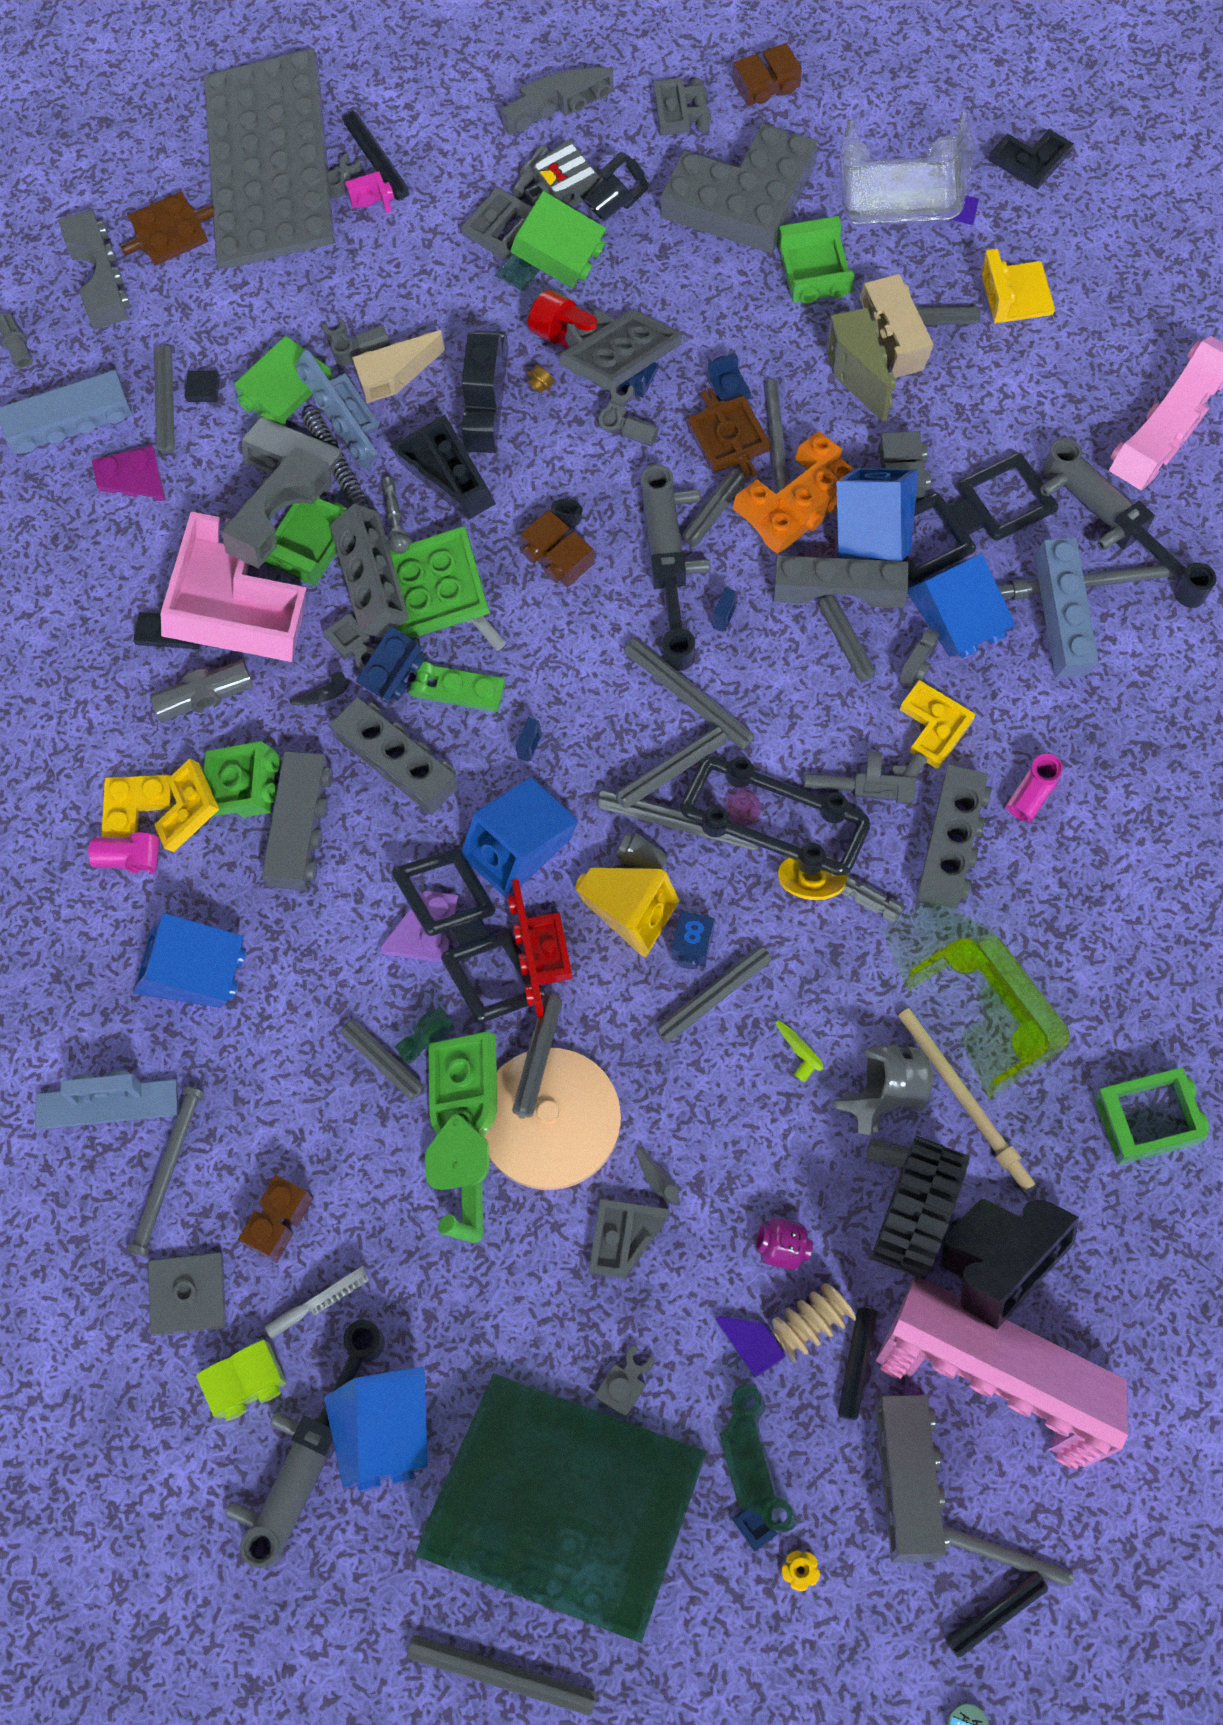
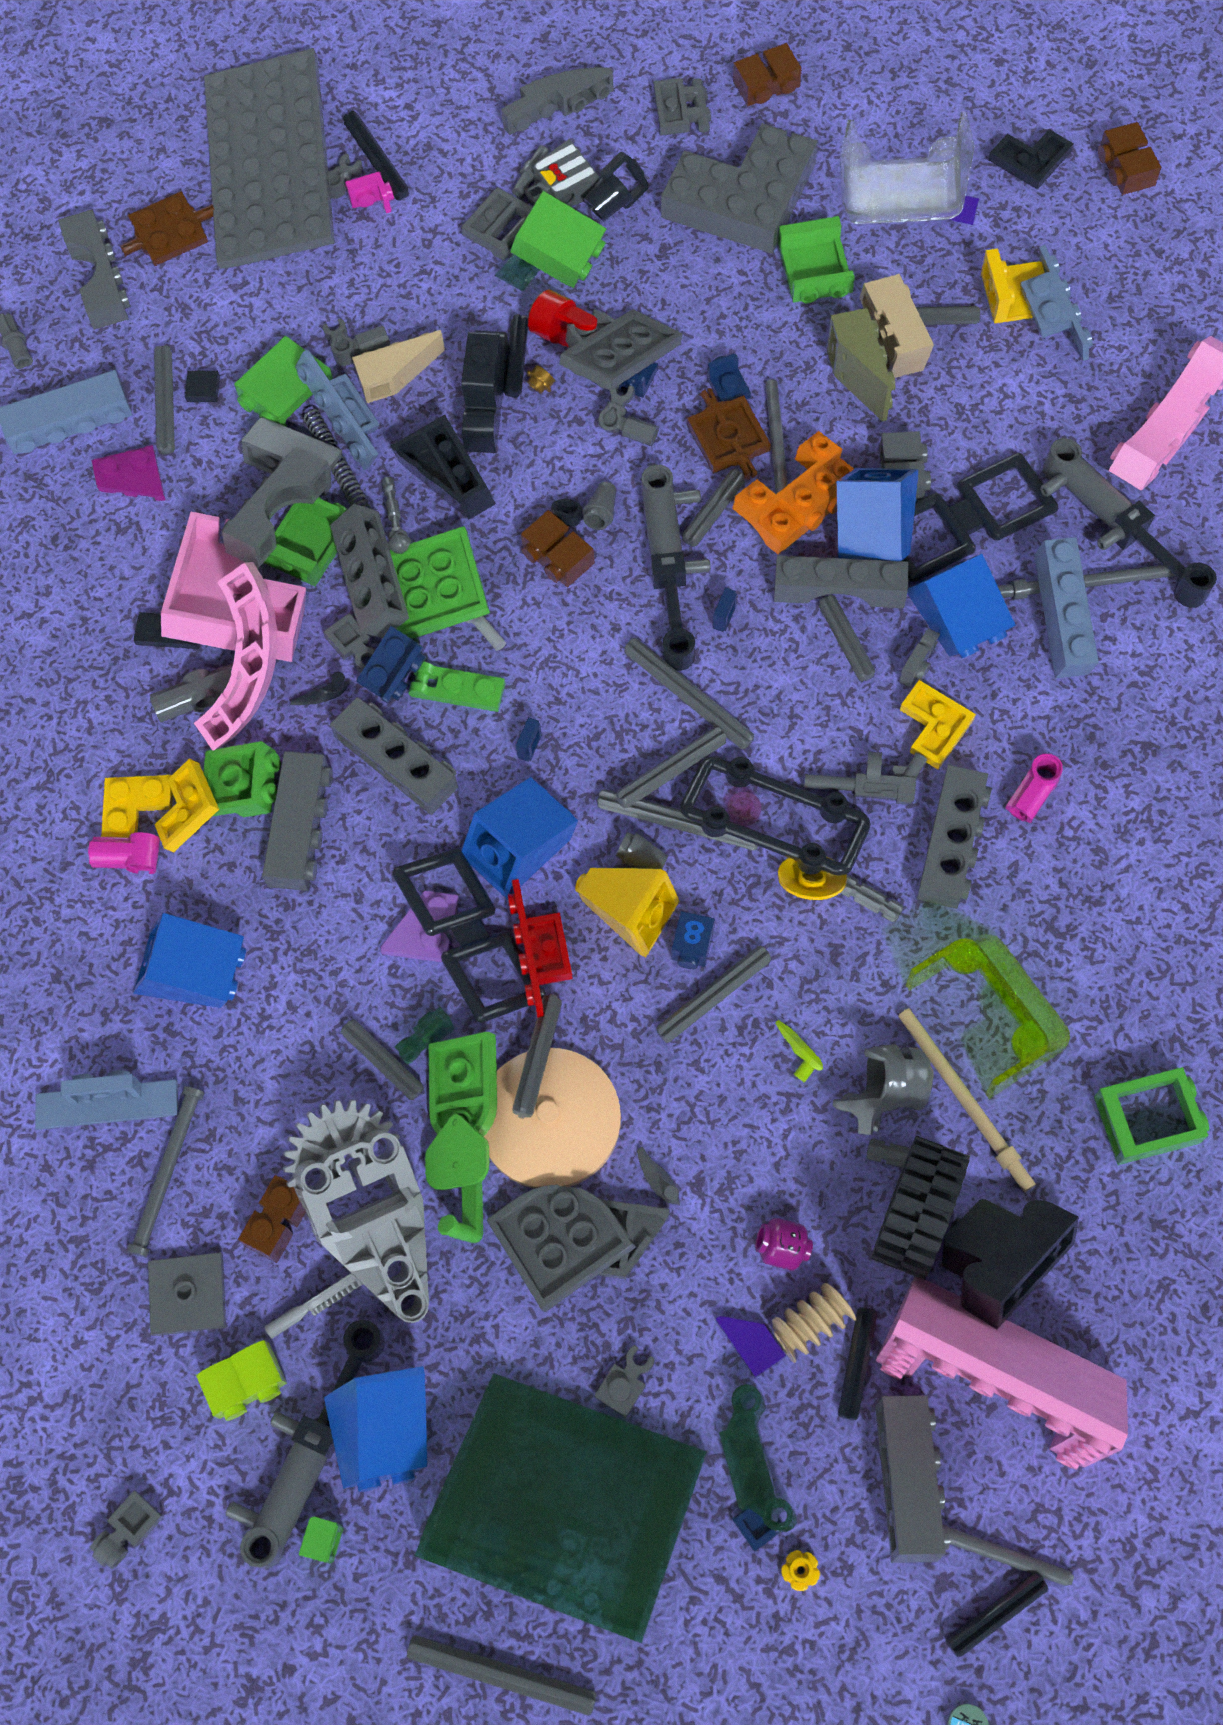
(132, 1522): none -> dark grey plate
(253, 657): none -> bright pink brick
(321, 1540): none -> bright green slope
(378, 1232): none -> light grey connector
(516, 356): none -> black axle
(559, 1240): none -> dark grey plate
(600, 507): none -> dark grey cone
(1050, 304): none -> sand blue bracket
(1129, 166): none -> reddish brown piece

